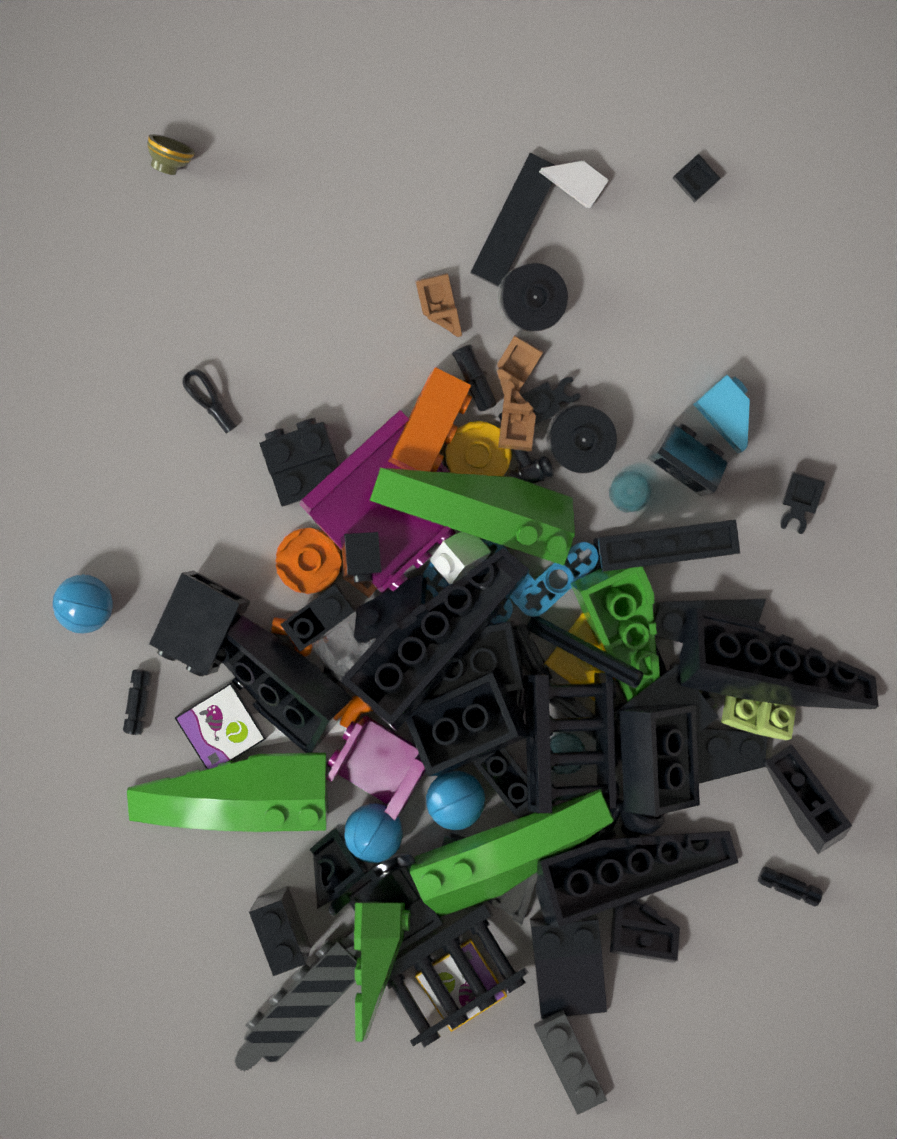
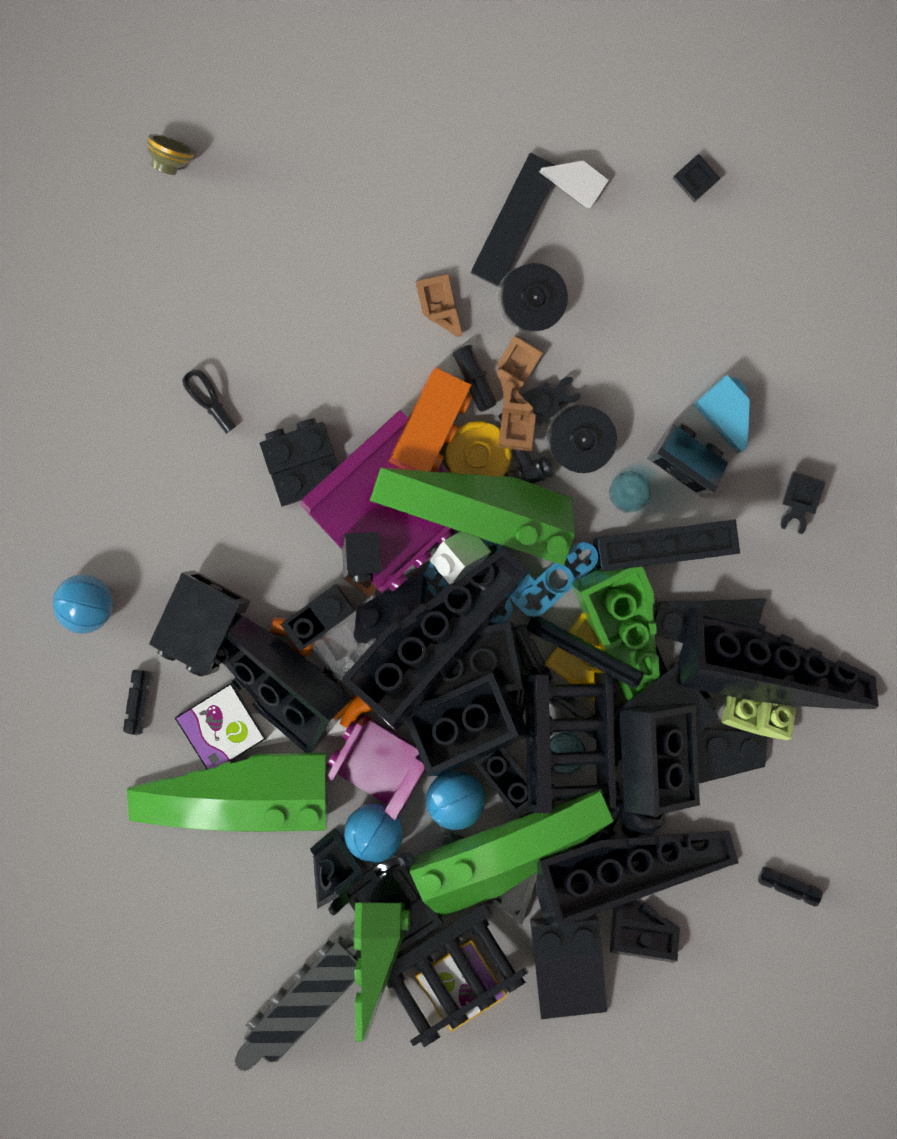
(280, 931): black brick -> none
(308, 561): orange tile -> none
(570, 1062): dark grey plate -> none
(807, 800): black slope -> none

